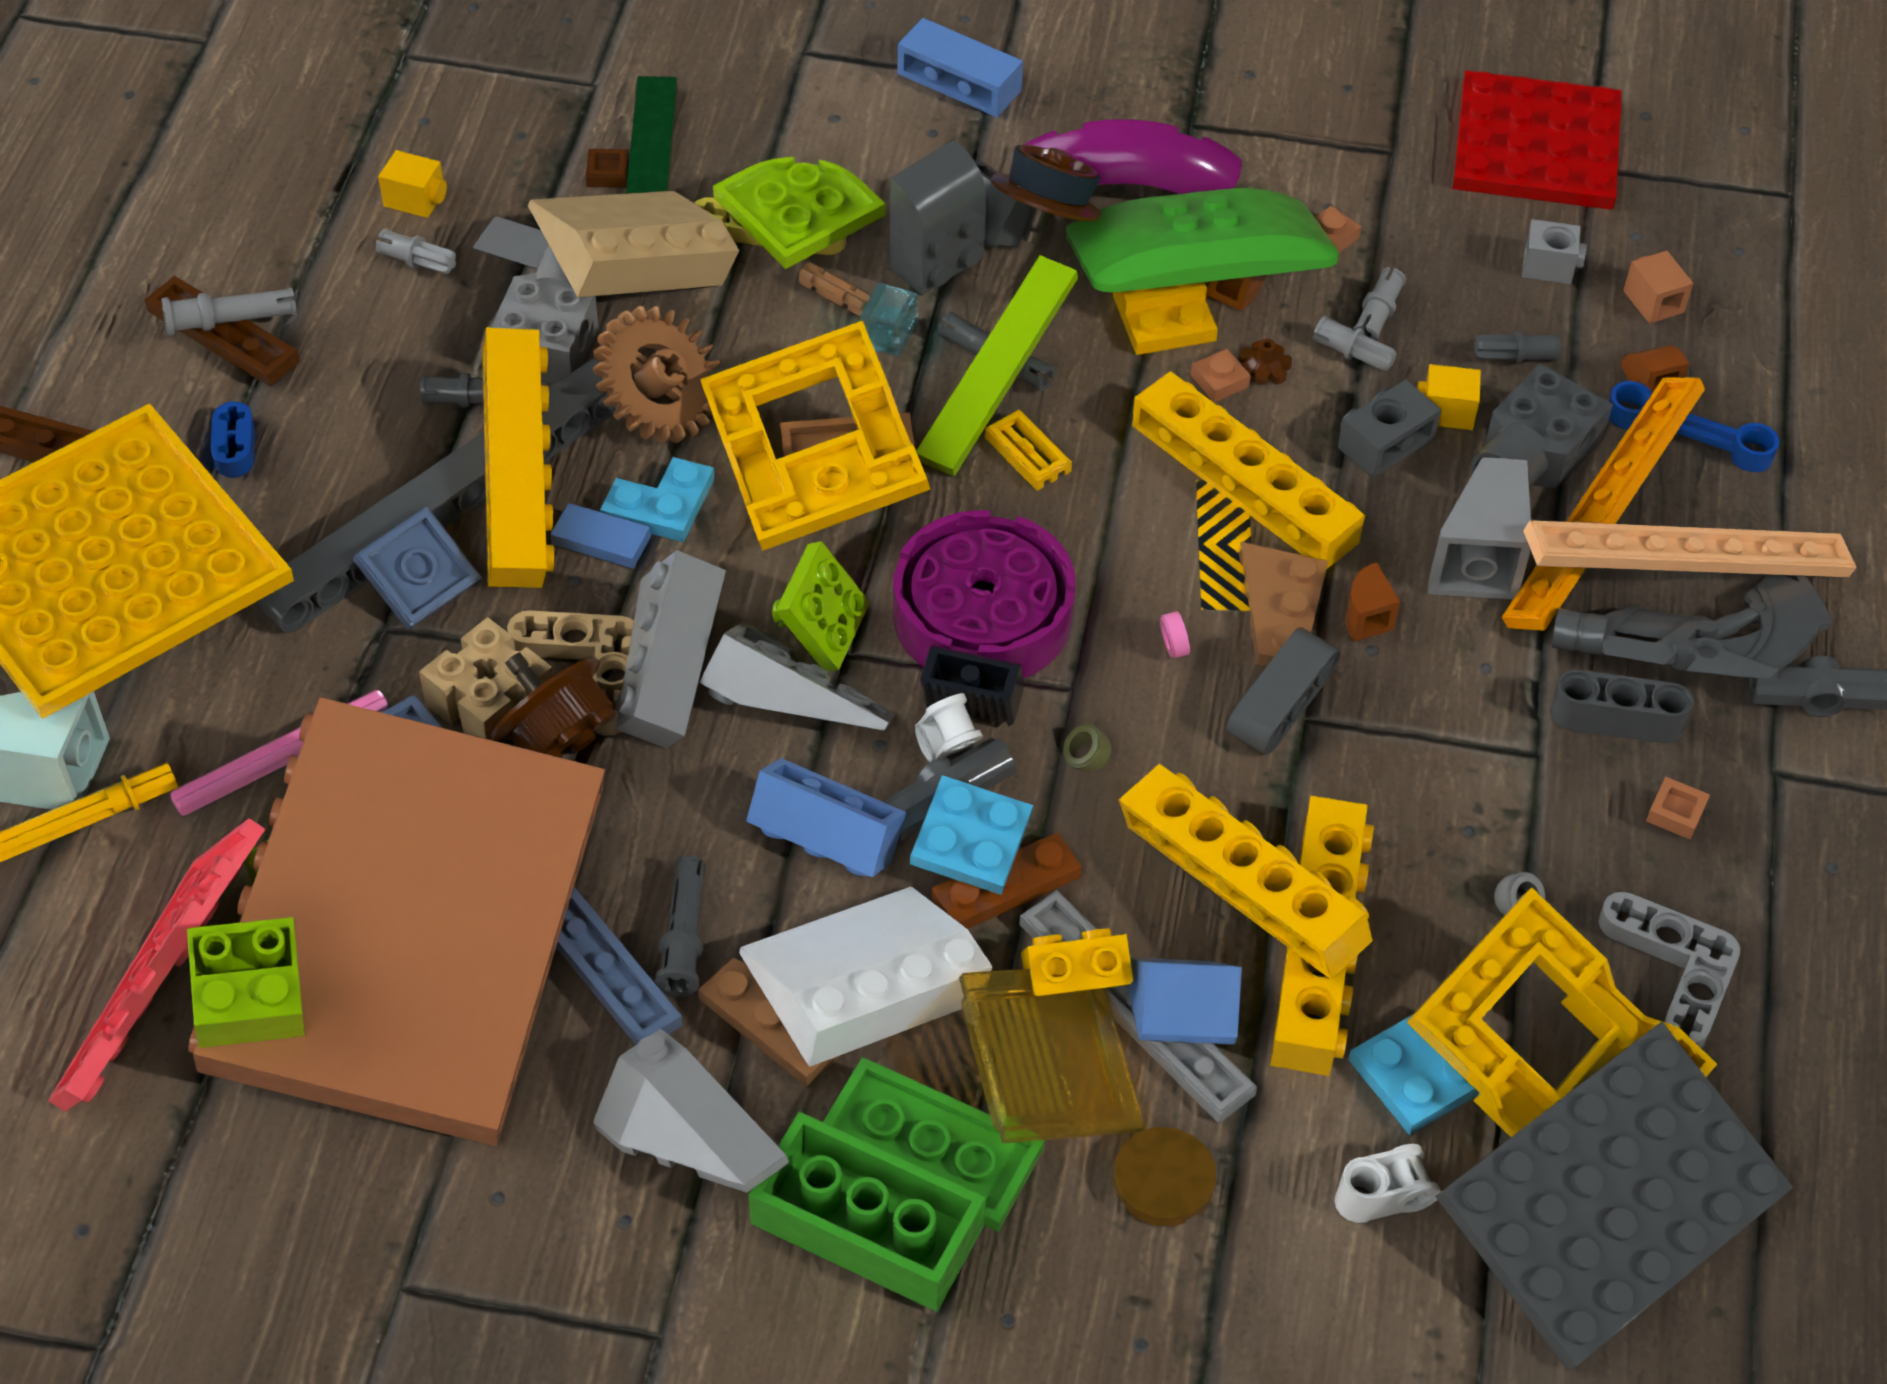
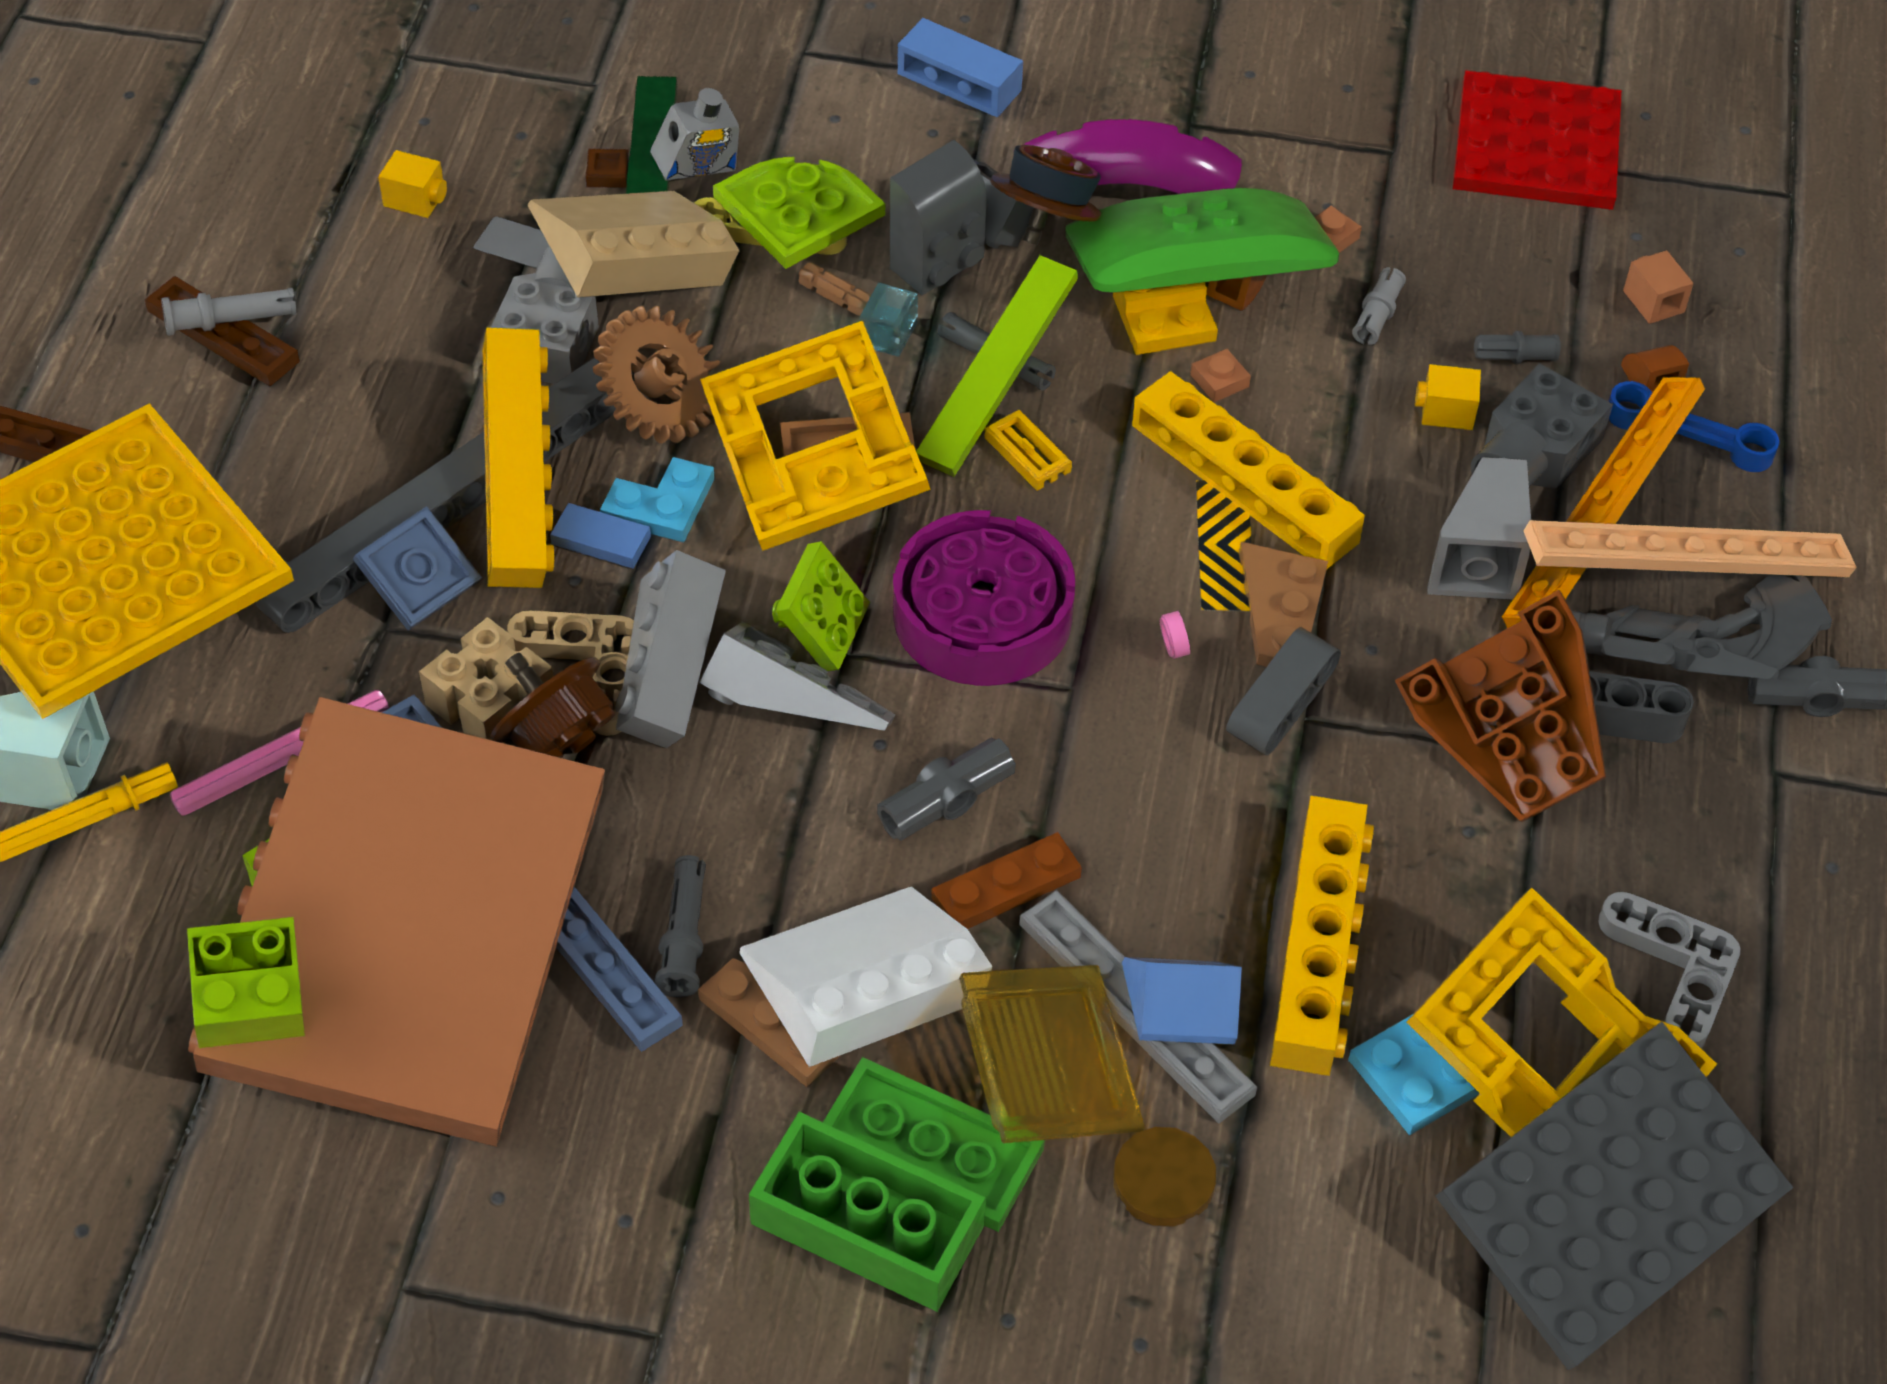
(165, 946): coral wing -> none
(242, 438): blue beam -> none
(416, 251): light grey axle -> none
(452, 390): dark grey pin -> none
(679, 1113): light grey wedge -> none
(697, 138): none -> light grey torso
(825, 817): medium blue brick -> none
(946, 728): white piece -> none
(971, 835): medium azure plate -> none
(989, 684): black brick -> none
(1078, 965): yellow bracket -> none
(1097, 756): olive piece -> none
(1247, 870): yellow brick -> none
(1265, 361): reddish brown plant -> none
(1354, 344): light grey axle -> none
(1371, 604): dark orange brick -> none
(1388, 428): dark grey brick -> none
(1395, 1183): white piece -> none
(1507, 888): light grey piece -> none
(1517, 709): none -> dark orange wedge
(1552, 251): light grey brick -> none
(1678, 808): nougat plate -> none

